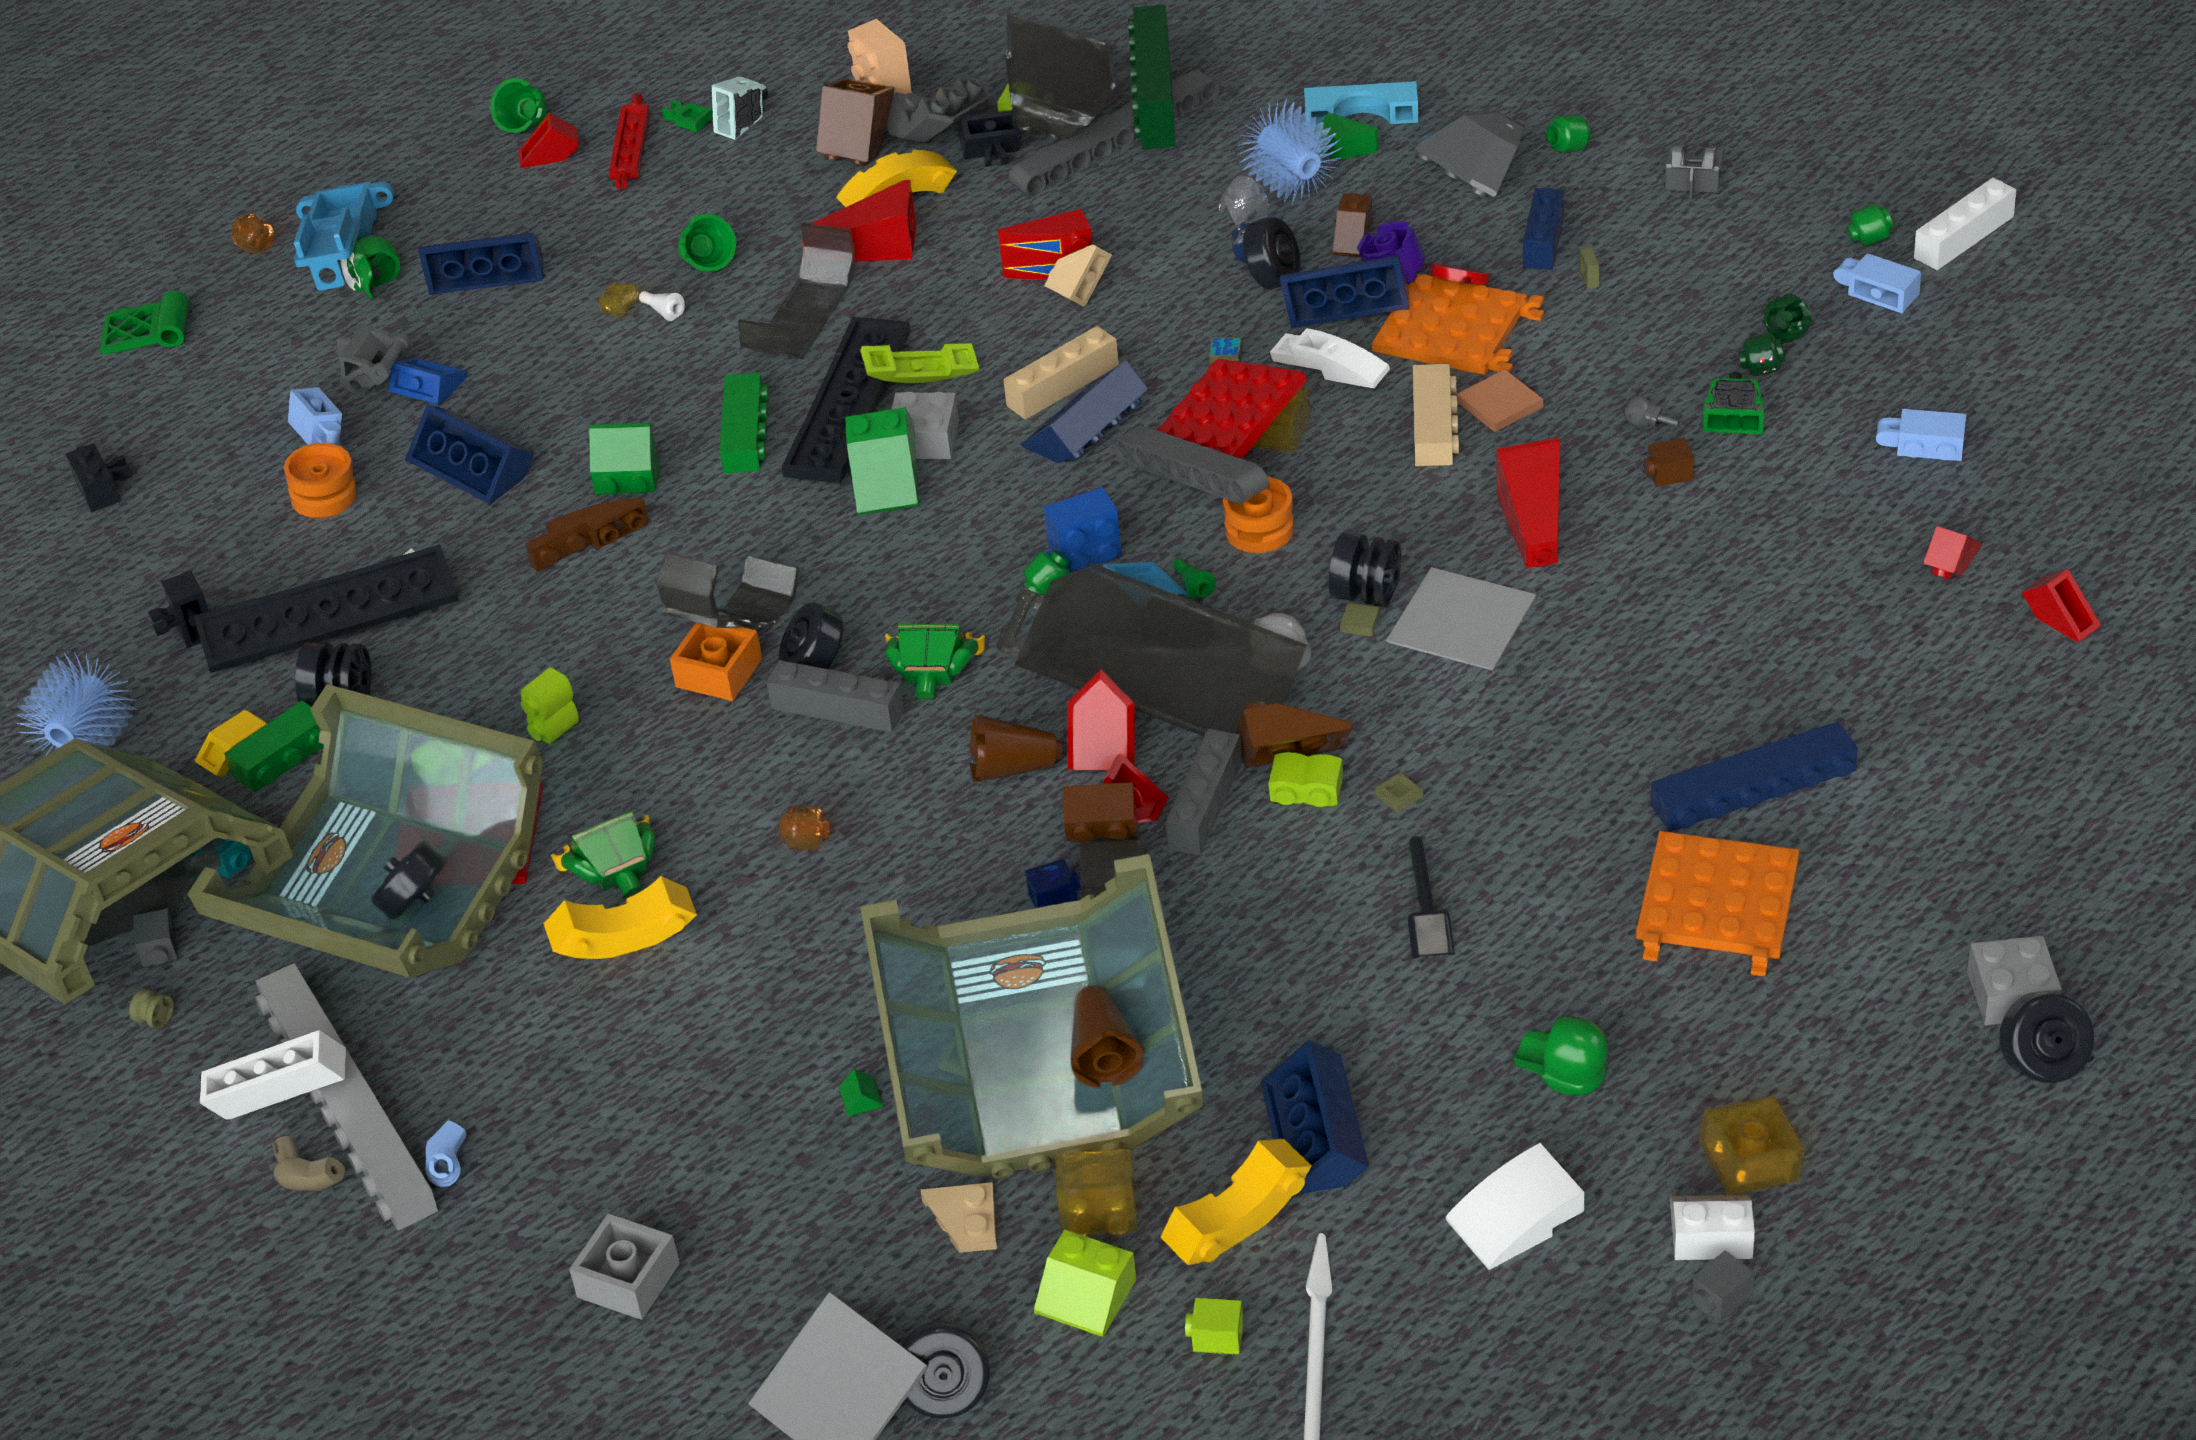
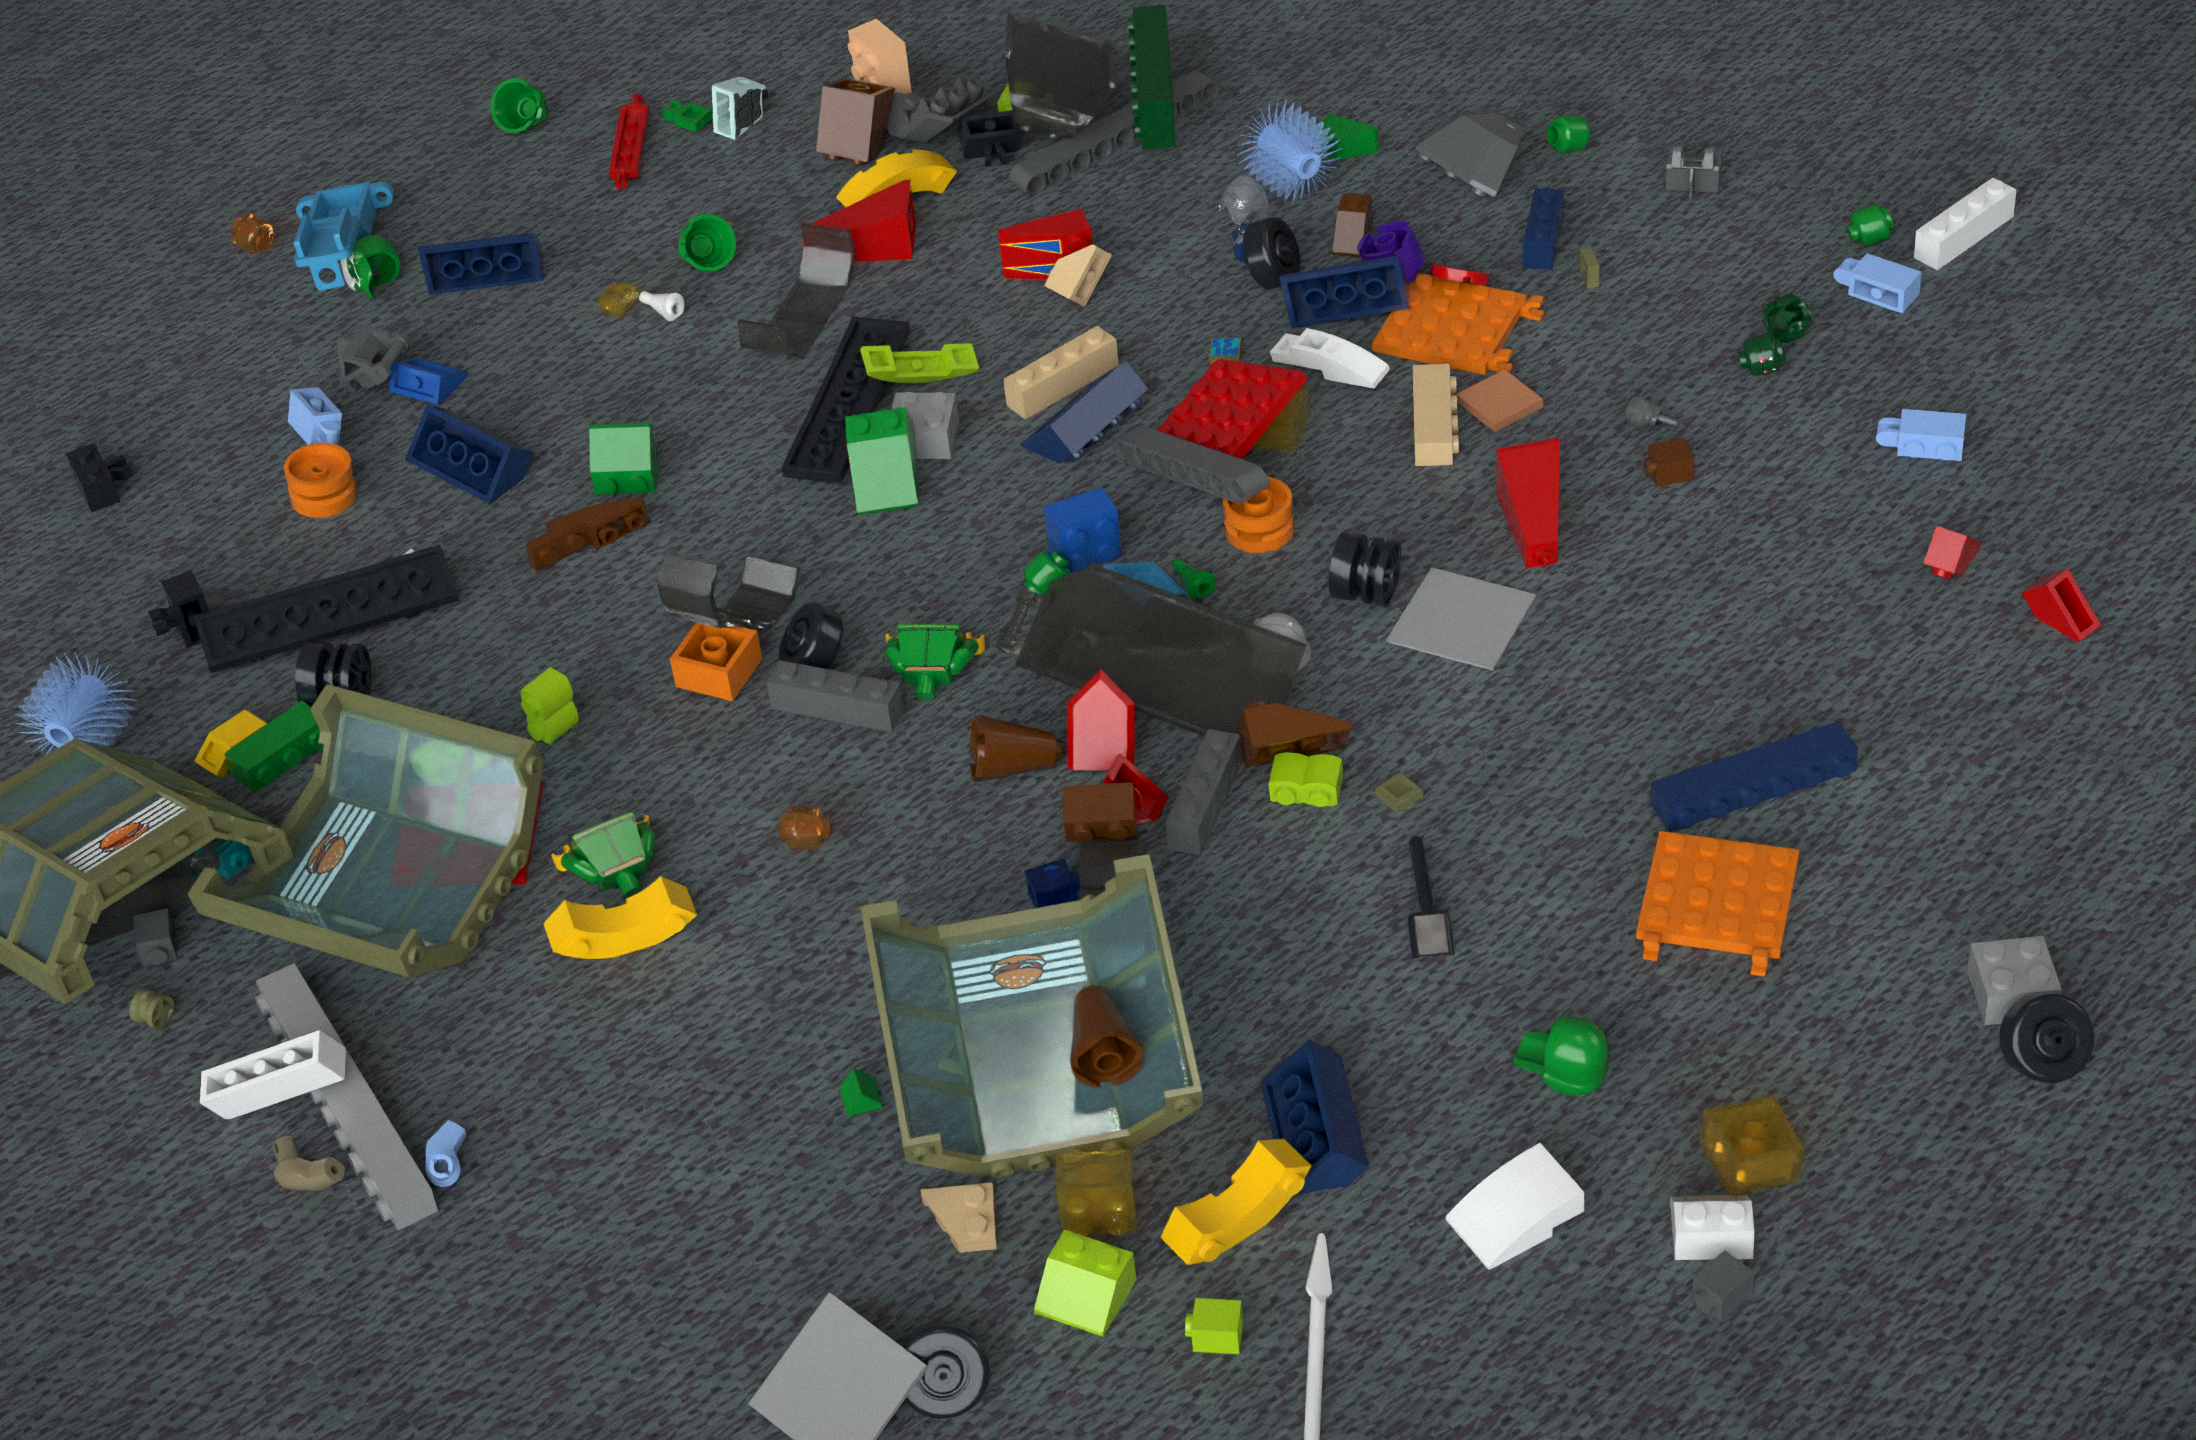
(165, 324): green piece -> none
(409, 880): black wheel -> none
(549, 143): red slope -> none
(624, 1266): light grey brick -> none
(743, 423): green brick -> none
(1359, 619): olive tile -> none
(1392, 101): medium azure arch -> none
(1734, 406): torso -> none

